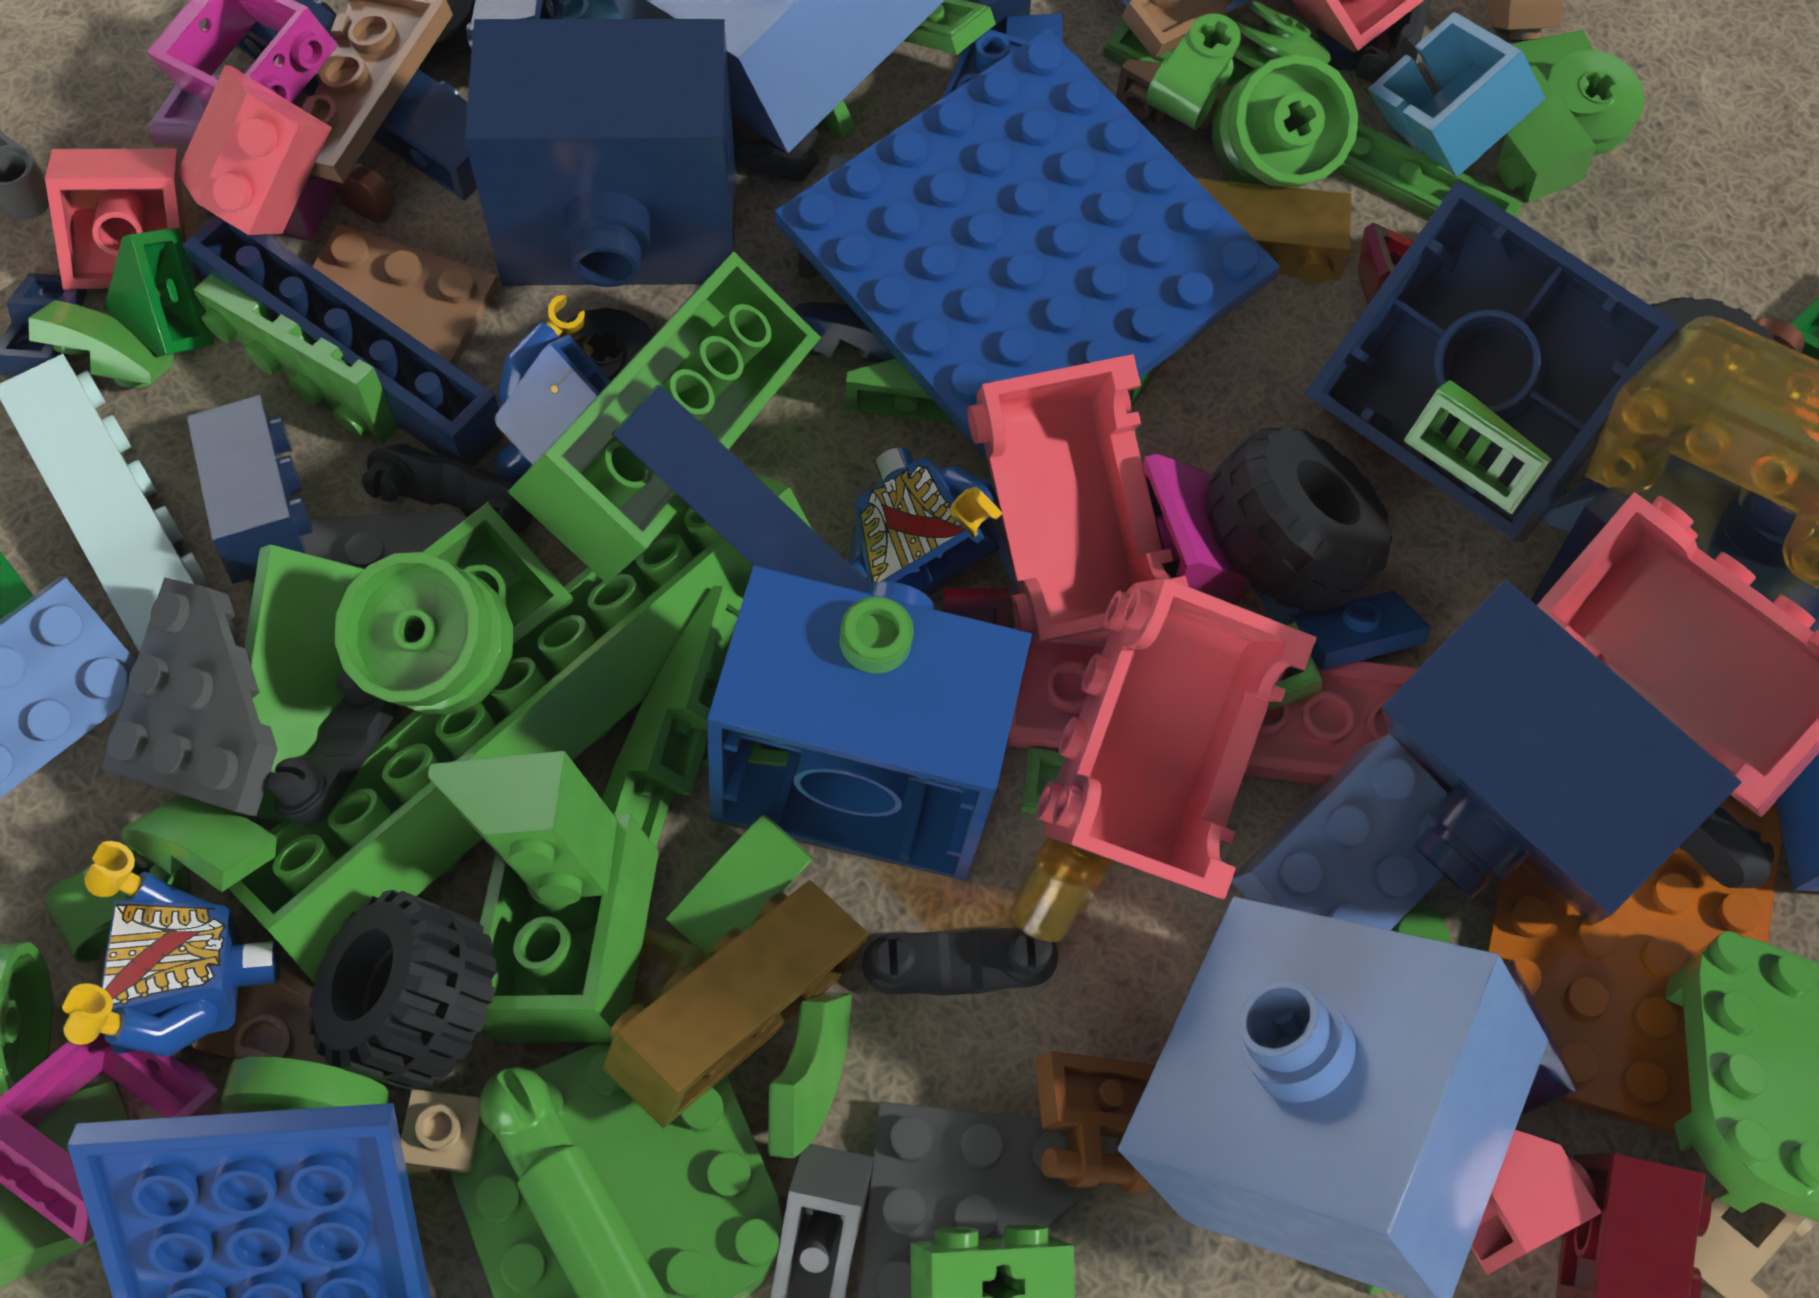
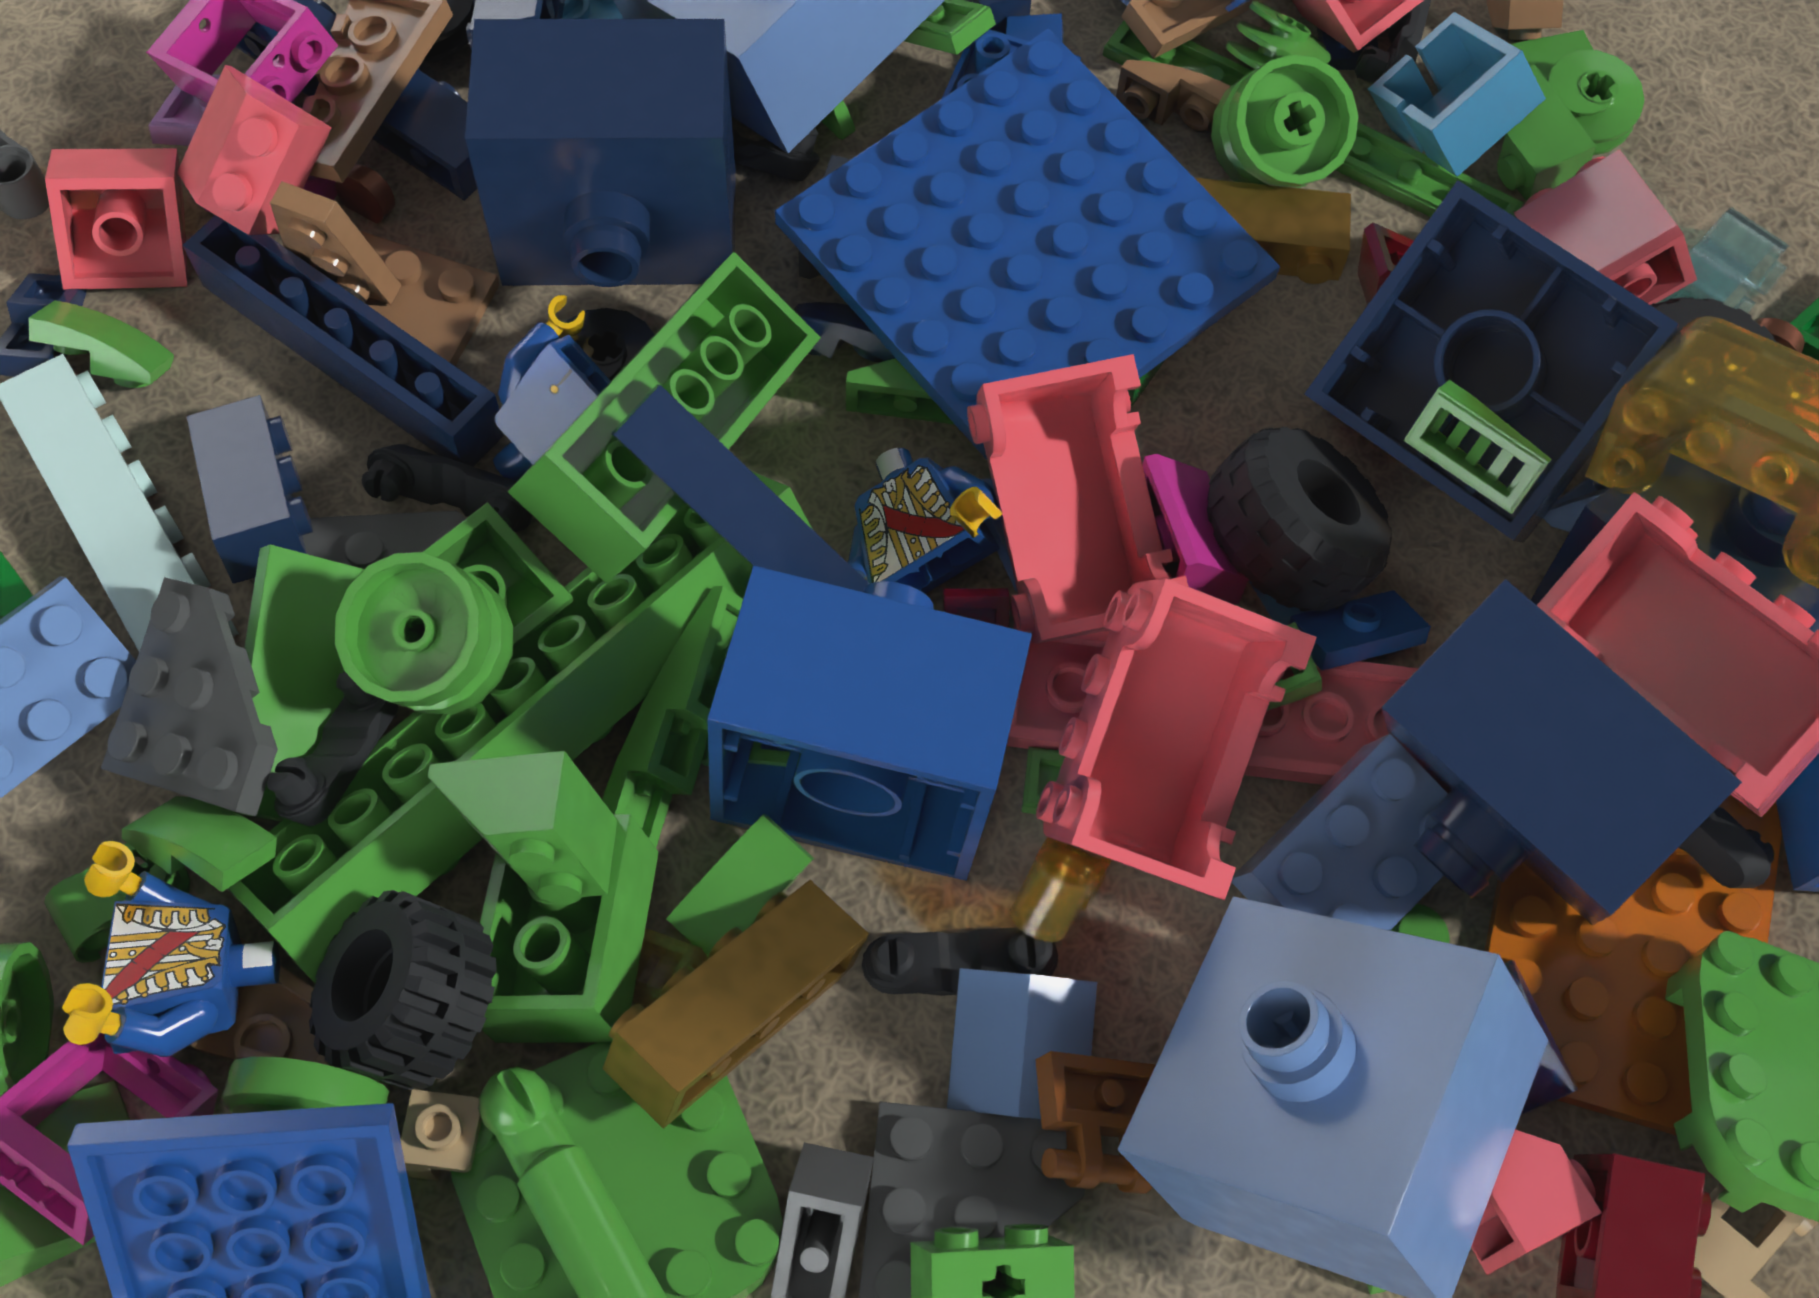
(156, 294): green slope -> none
(313, 370): bright green wing -> none
(331, 243): none -> medium nougat wing
(810, 1080): bright green tile -> none
(876, 635): bright green tile -> none
(1004, 1027): none -> medium blue slope
(1196, 70): bright green piece -> none
(1615, 227): none -> coral slope
(1735, 262): none -> clear light blue brick

